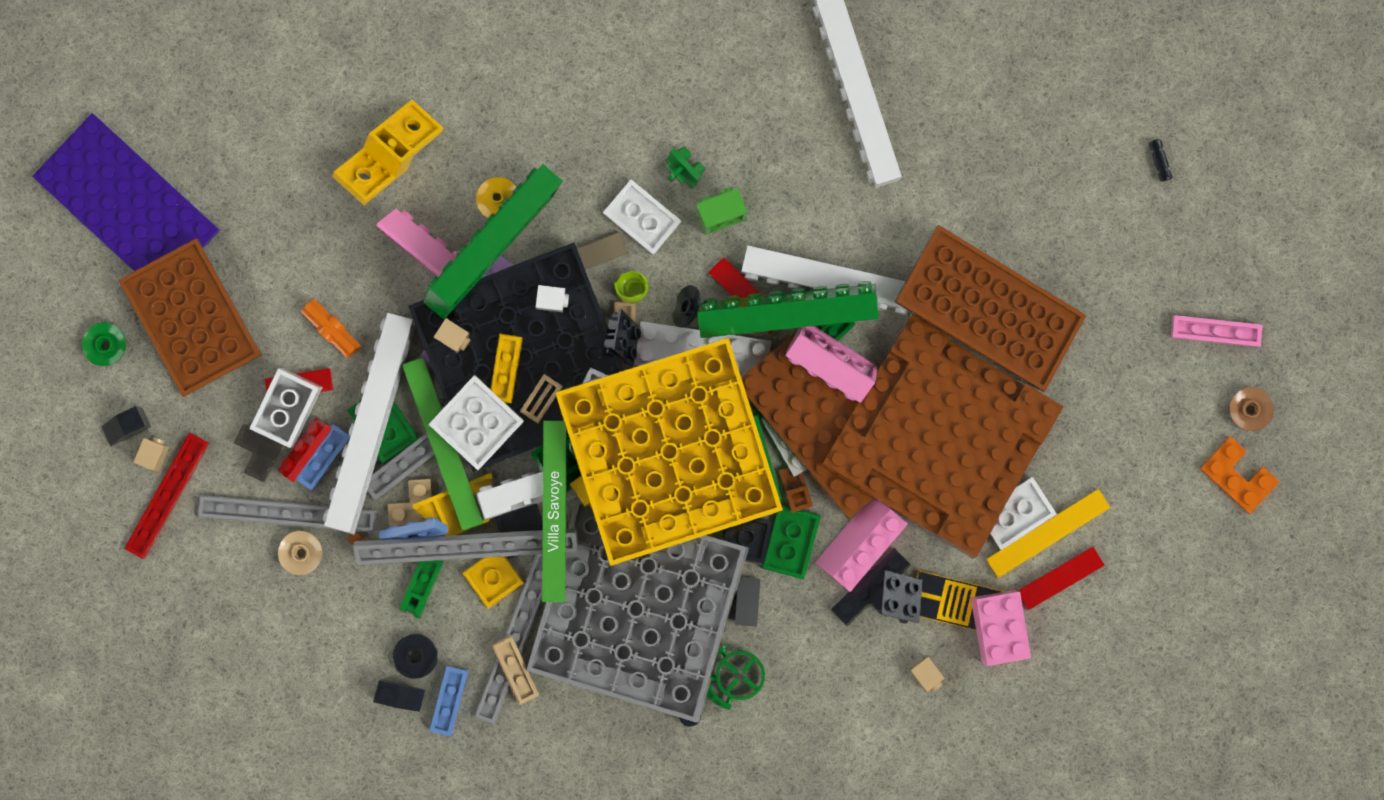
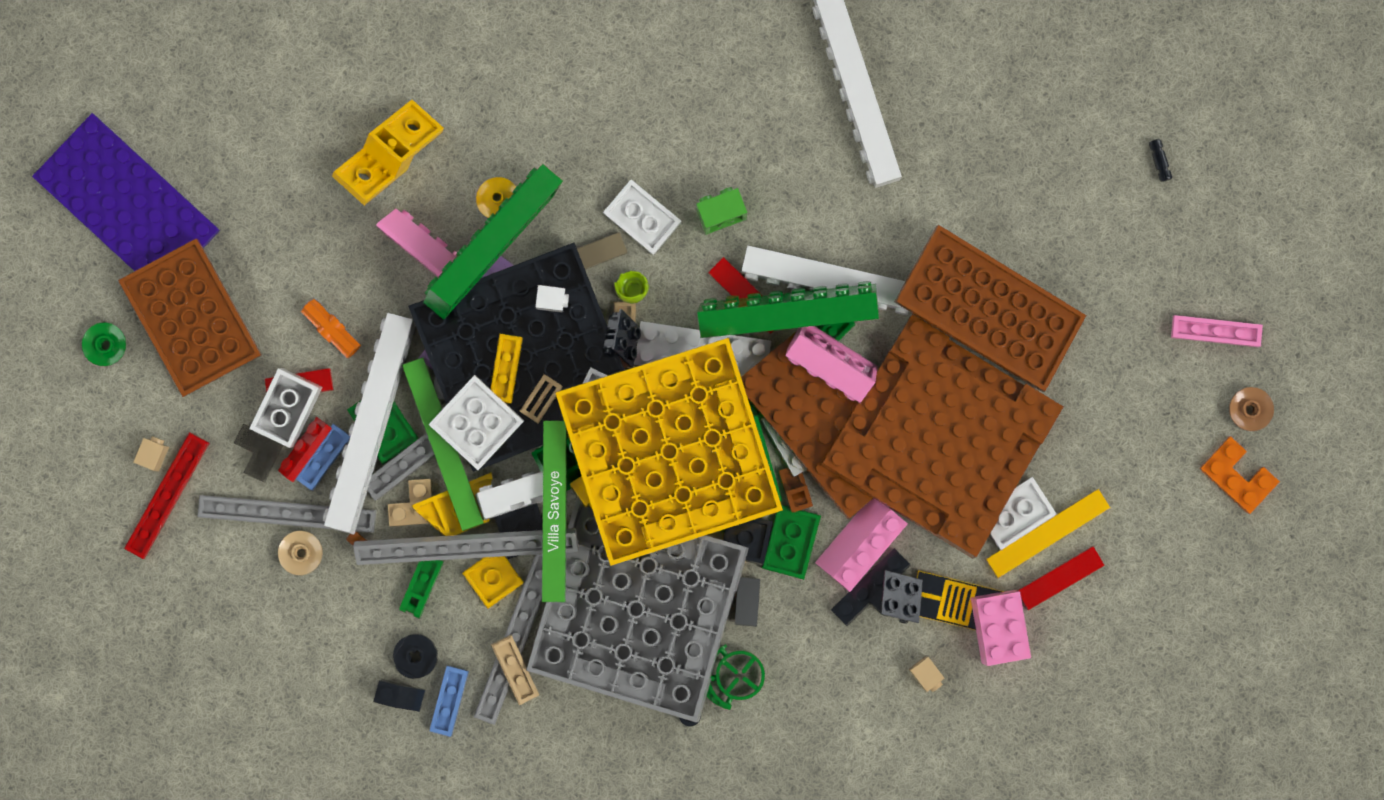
(126, 425): black slope -> none
(429, 528): medium blue plate -> none
(452, 336): tan brick -> none
(681, 169): green hips -> none
(687, 306): black dish -> none

